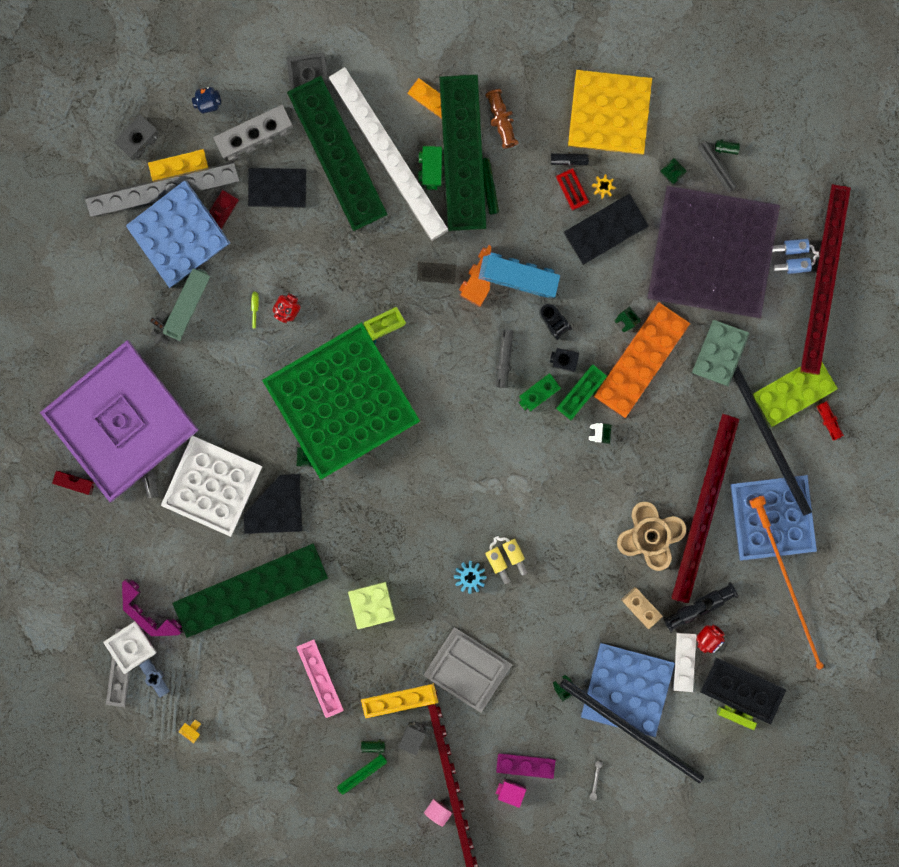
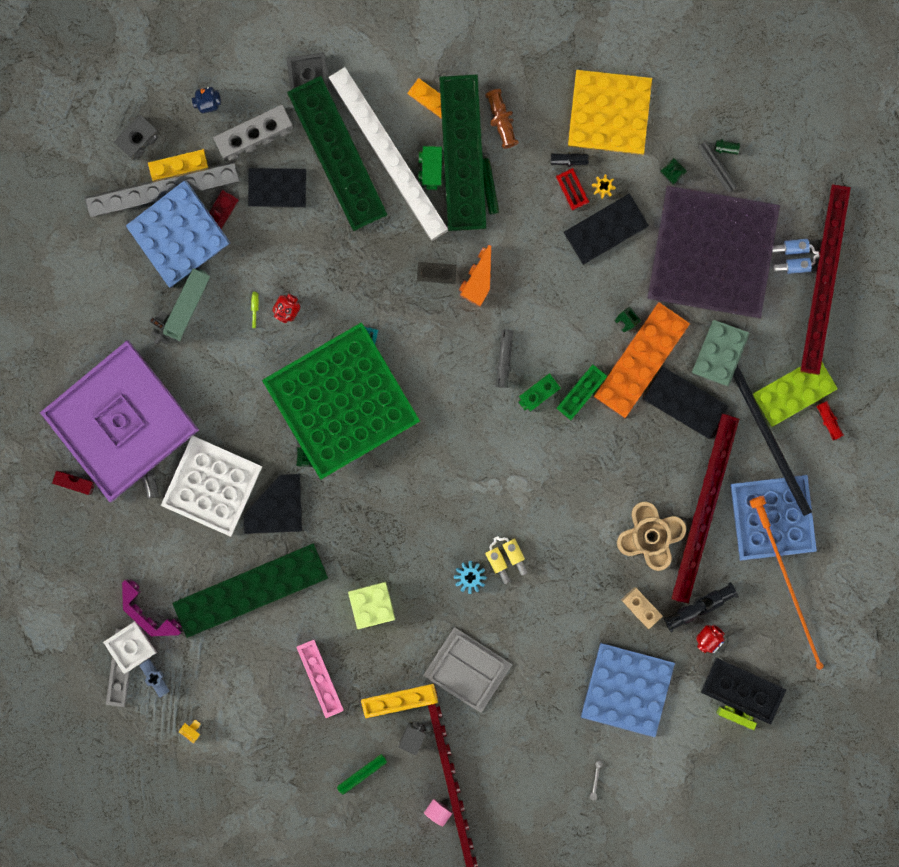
(373, 746): dark green pin -> none
(384, 323): lime plate -> none
(511, 793): dark pink brick -> none
(519, 276): dark azure brick -> none
(525, 765): magenta plate -> none
(555, 321): black piece -> none
(560, 691): dark green tile -> none
(573, 359): black brick -> none
(602, 433): tile -> none
(632, 731): black piece -> none
(684, 662): white plate -> none
(685, 402): none -> black plate

